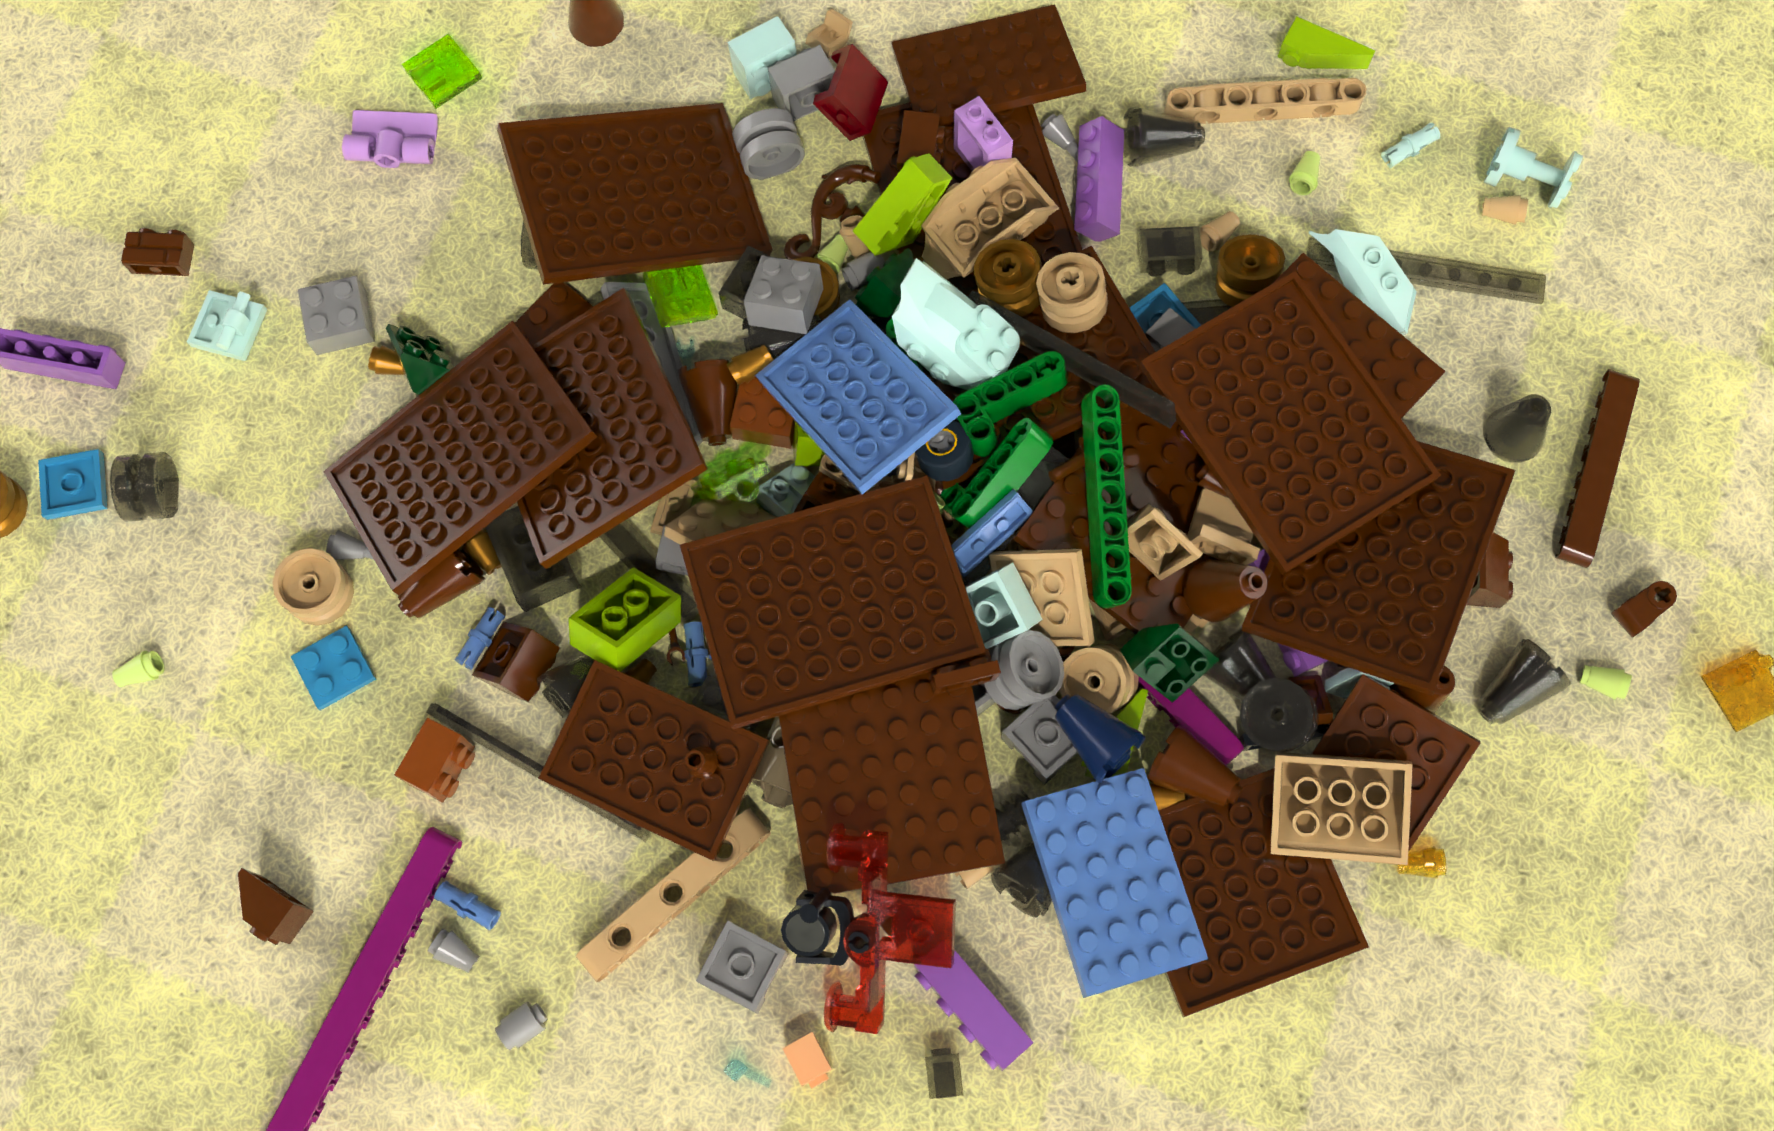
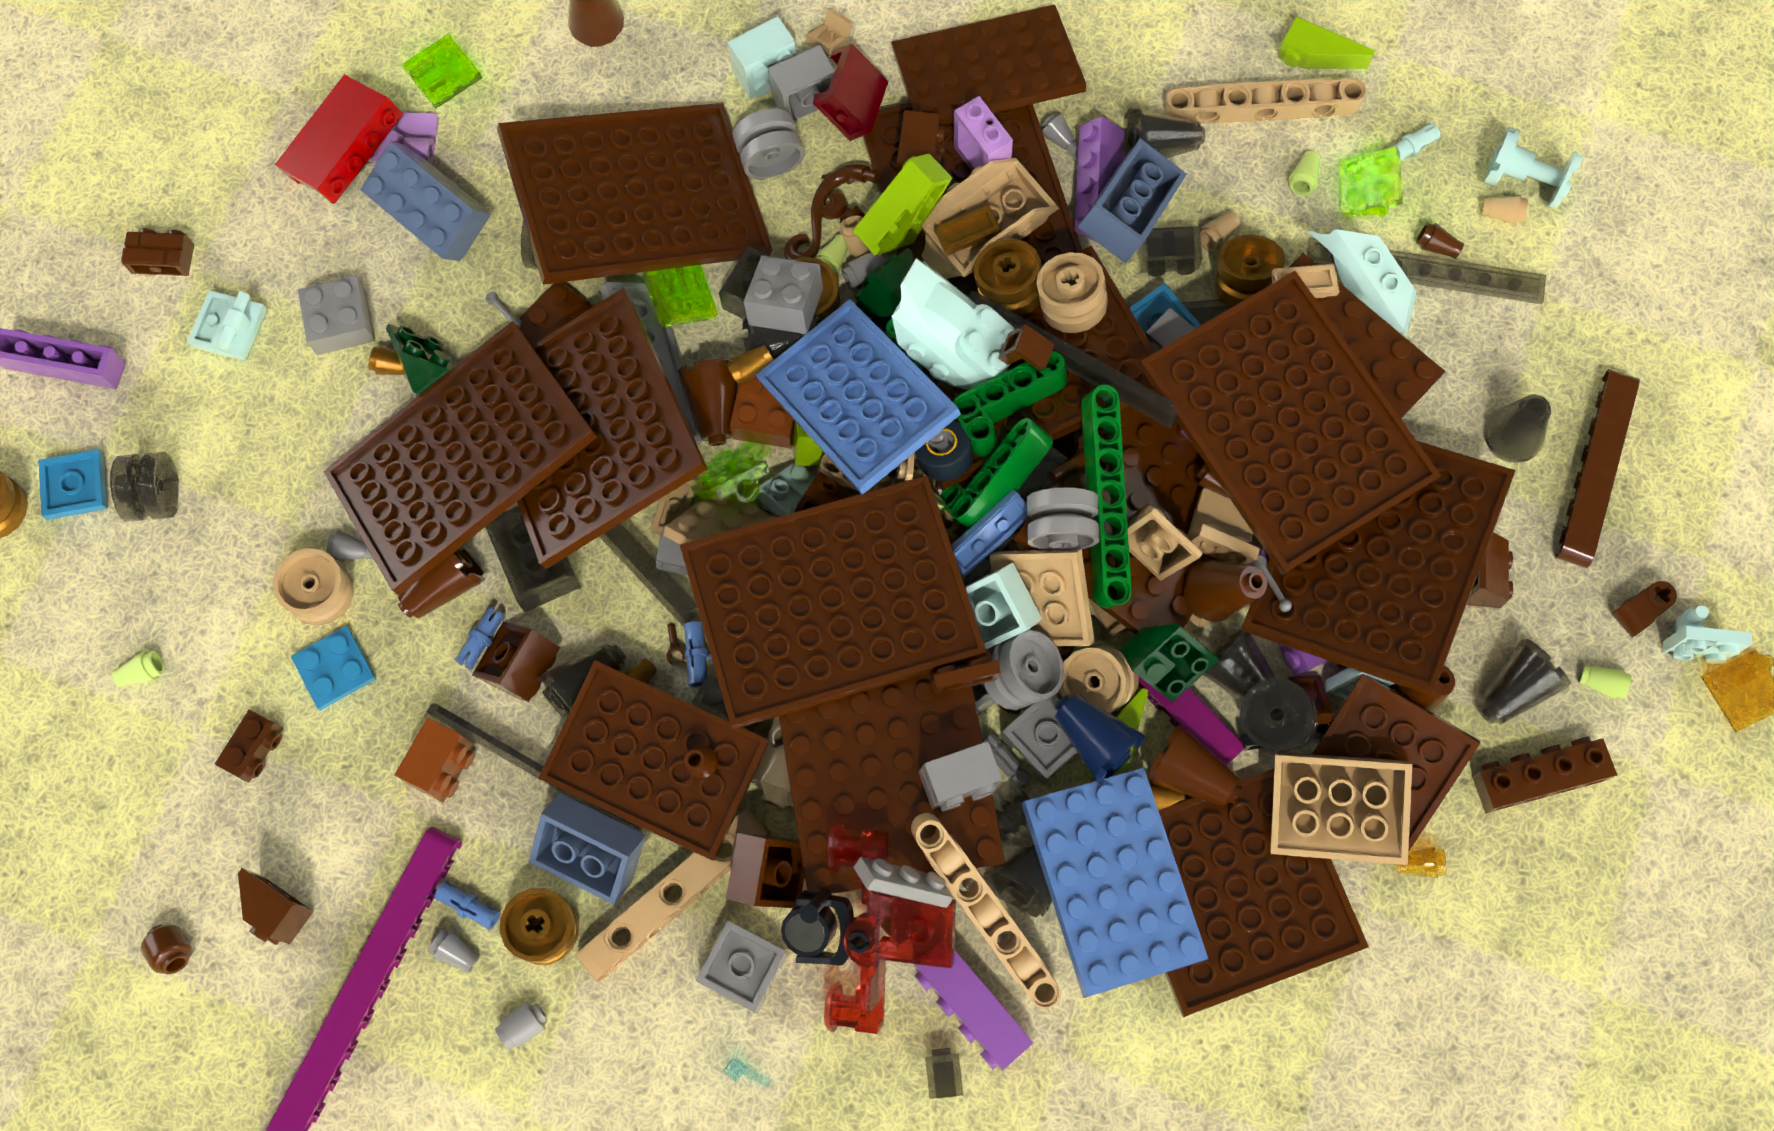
(166, 949): none -> reddish brown head
(249, 746): none -> reddish brown bracket
(339, 138): none -> red panel
(425, 201): none -> sand blue brick
(482, 552): pearl gold cone -> none
(493, 299): none -> light grey hinge
(524, 915): none -> pearl gold wheel
(586, 848): none -> sand blue brick
(625, 620): lime brick -> none
(686, 354): clear light blue hand -> none
(766, 871): none -> reddish brown brick
(808, 1060): light nougat brick -> none
(903, 882): none -> light grey plate
(960, 775): none -> light grey piece
(967, 230): none -> pearl gold tile
(985, 911): none -> tan beam
(1008, 762): none -> light grey axle
(1028, 345): none -> reddish brown panel
(1062, 519): none -> light grey wheel
(1132, 201): none -> sand blue brick
(1284, 605): none -> light grey hinge
(1319, 279): none -> tan tile
(1371, 183): none -> clear neon green plate
(1439, 241): none -> reddish brown cone
(1543, 775): none -> reddish brown brick
(1709, 643): none -> light aqua plate

